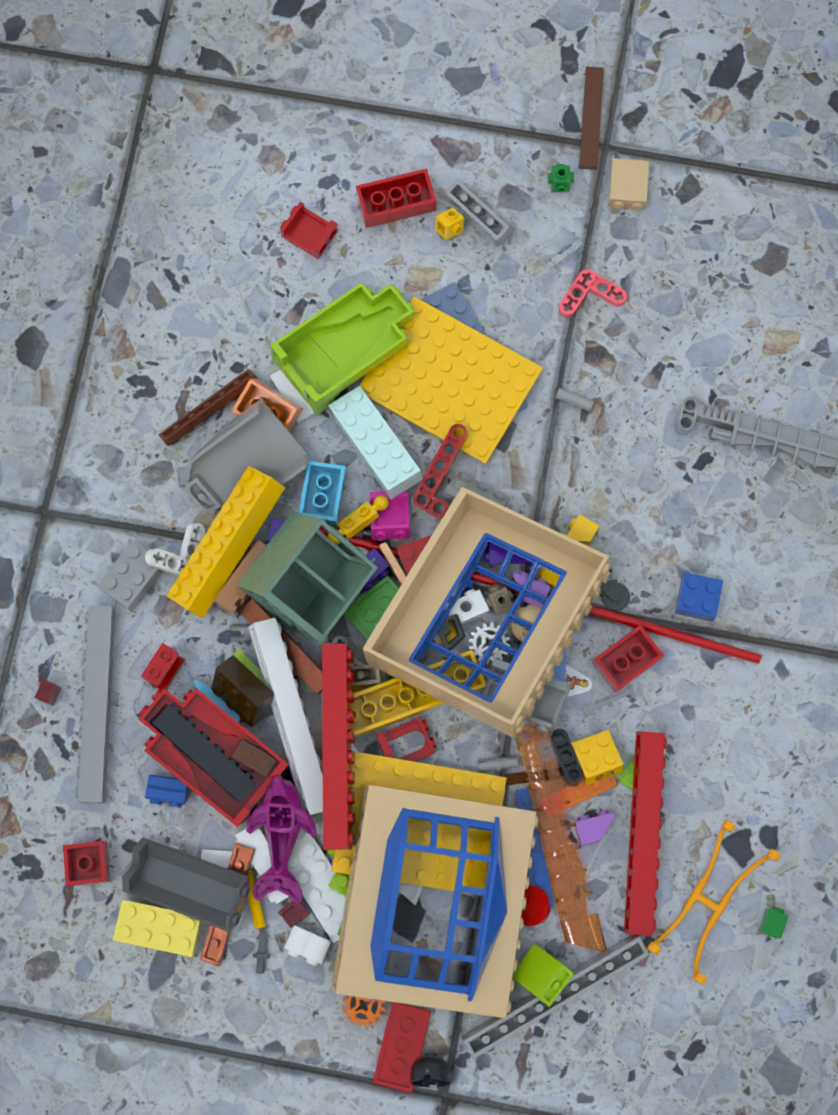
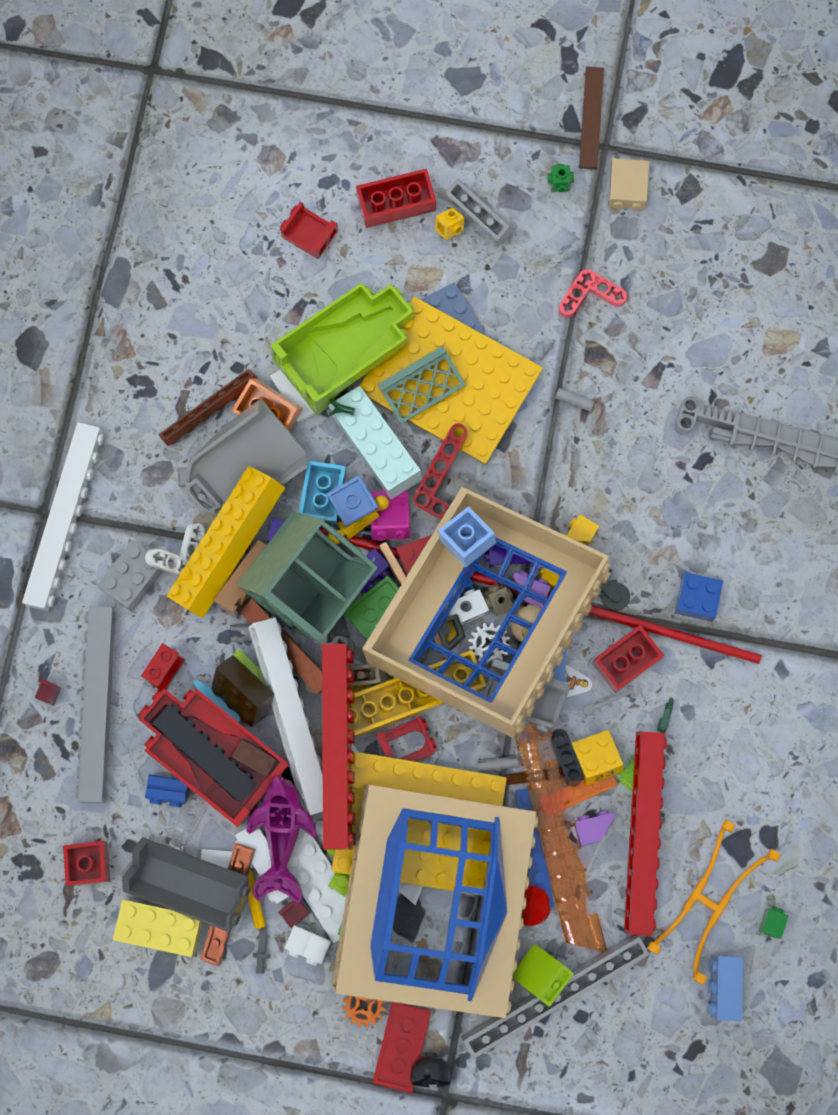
(63, 517): none -> white brick
(339, 408): none -> dark green bar
(352, 501): none -> medium blue tile
(413, 370): none -> sand green fence
(467, 536): none -> light blue brick
(664, 721): none -> clear green piece
(725, 988): none -> medium blue brick

